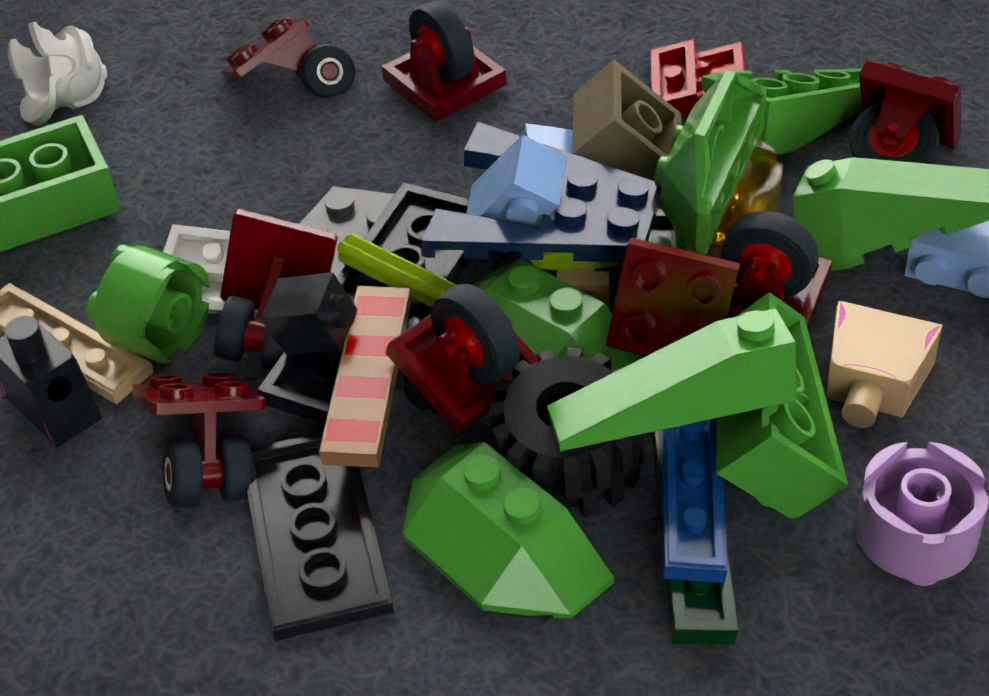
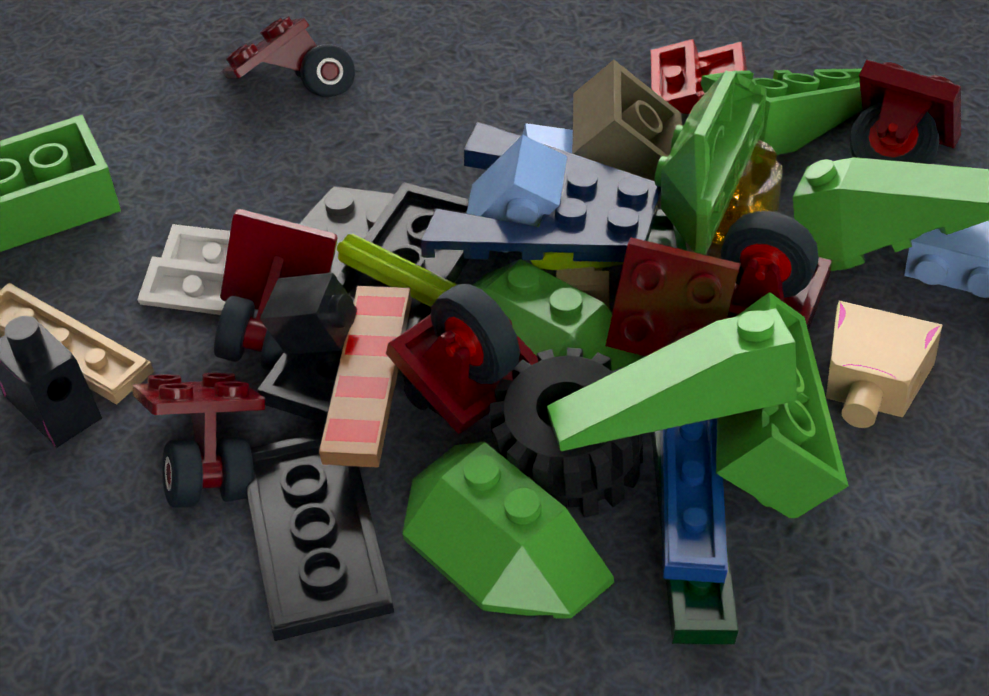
(64, 77): white helmet -> none
(149, 302): bright green brick -> none
(442, 65): dark red plate -> none
(921, 511): lavender brick -> none

